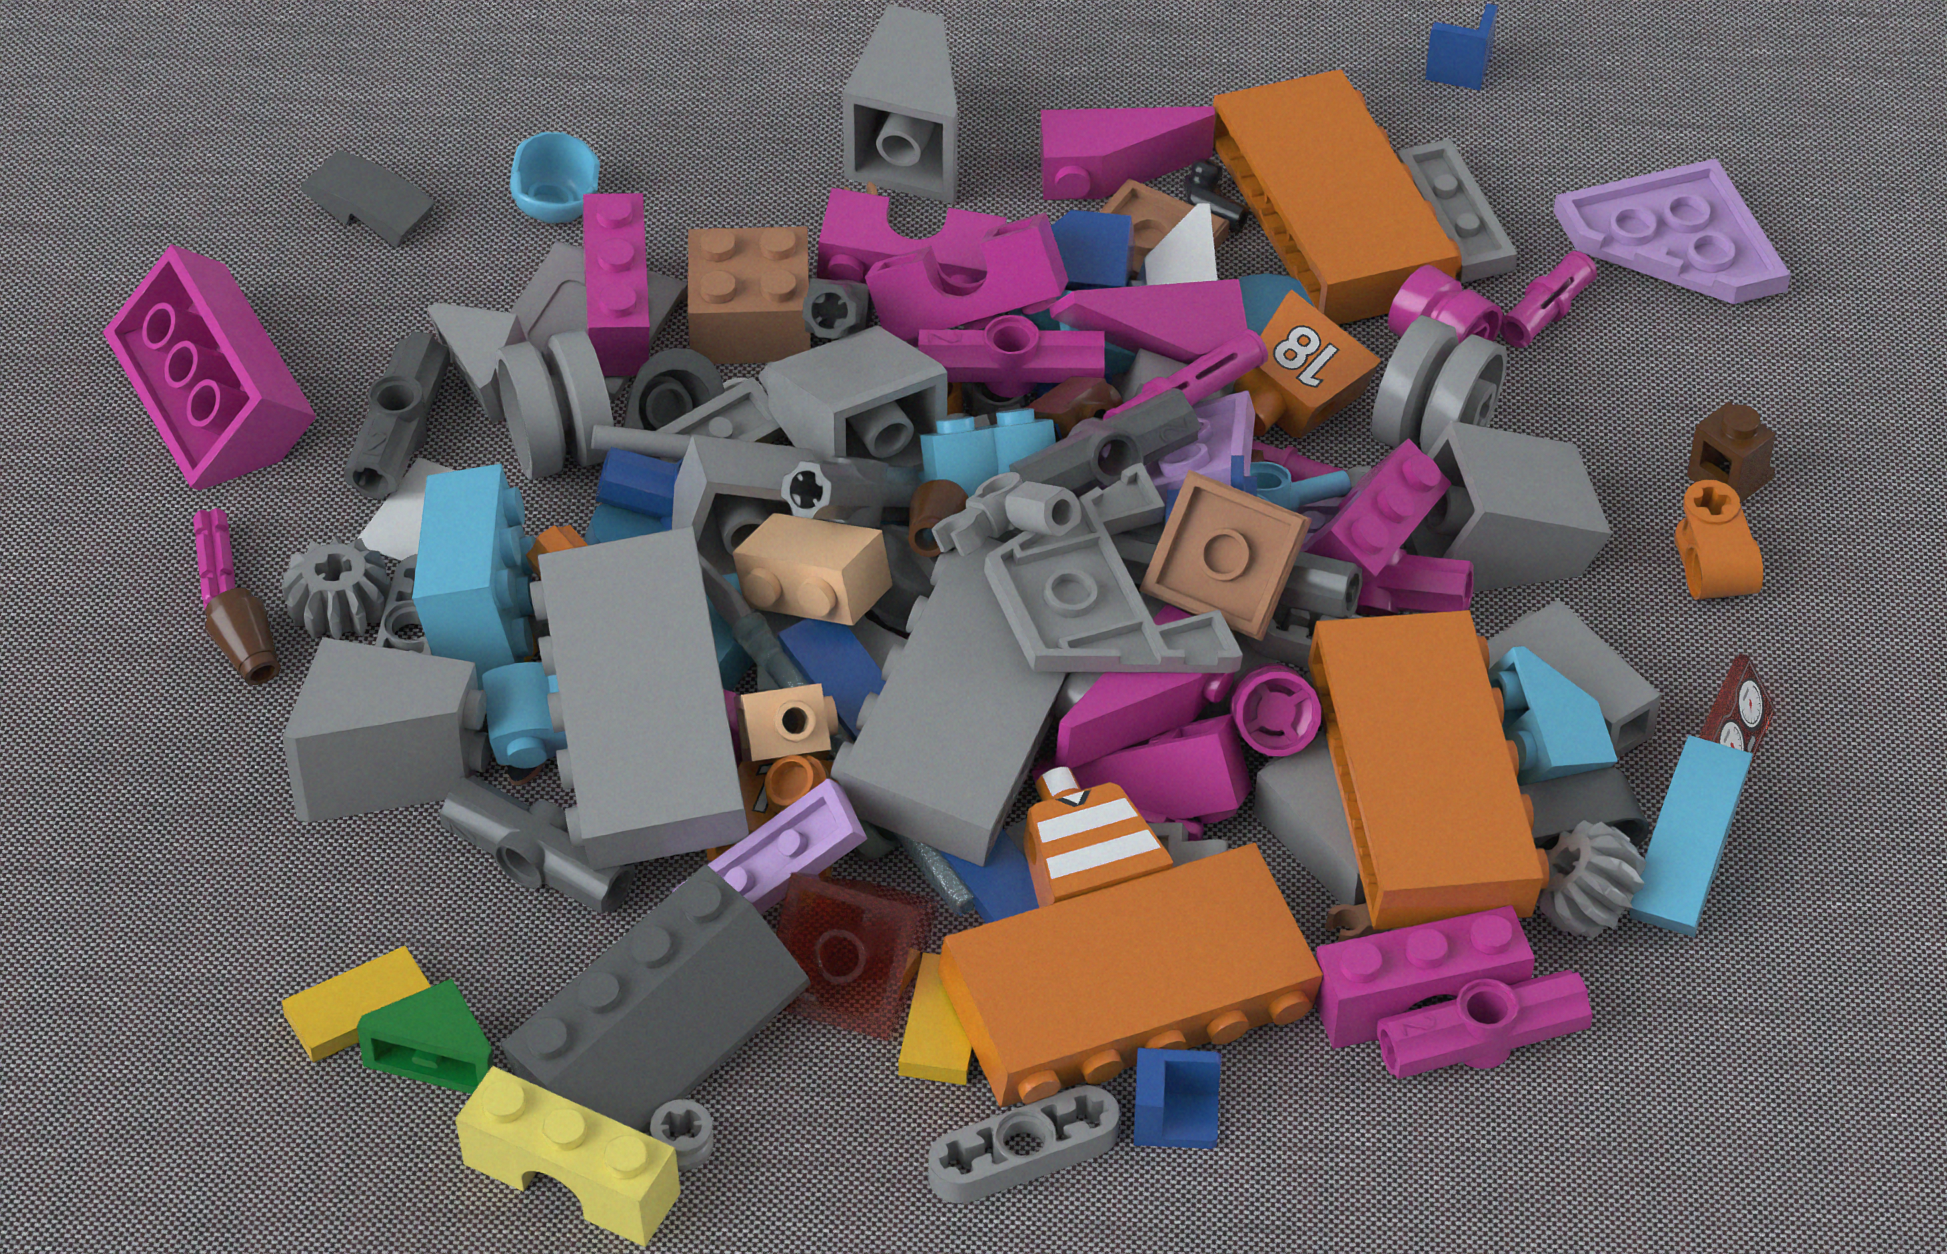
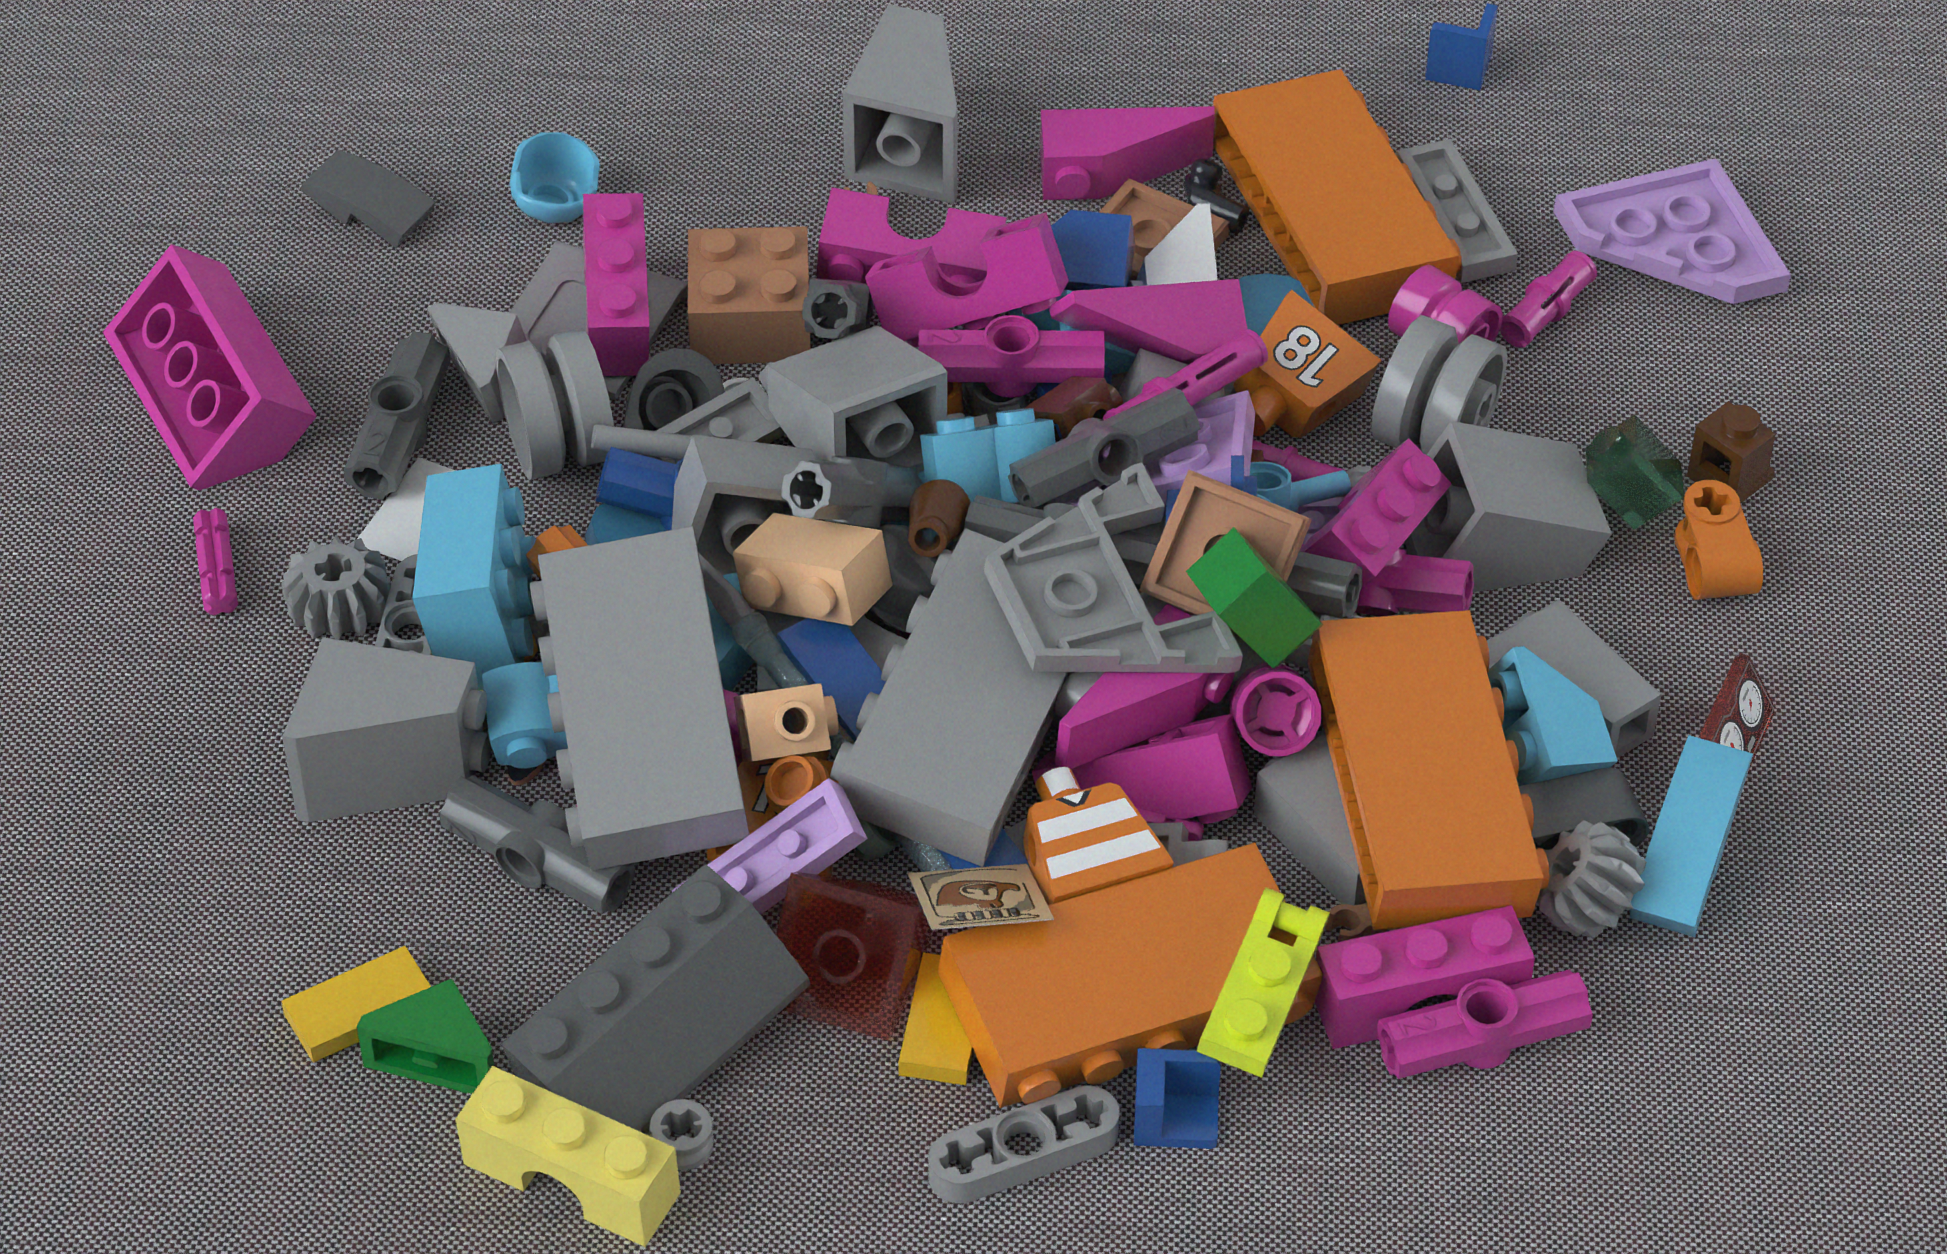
(243, 633): reddish brown cone -> none
(980, 896): none -> sticker
(1005, 505): light grey bar -> none
(1253, 598): none -> green slope
(1262, 984): none -> neon yellow plate
(1634, 471): none -> clear green brick

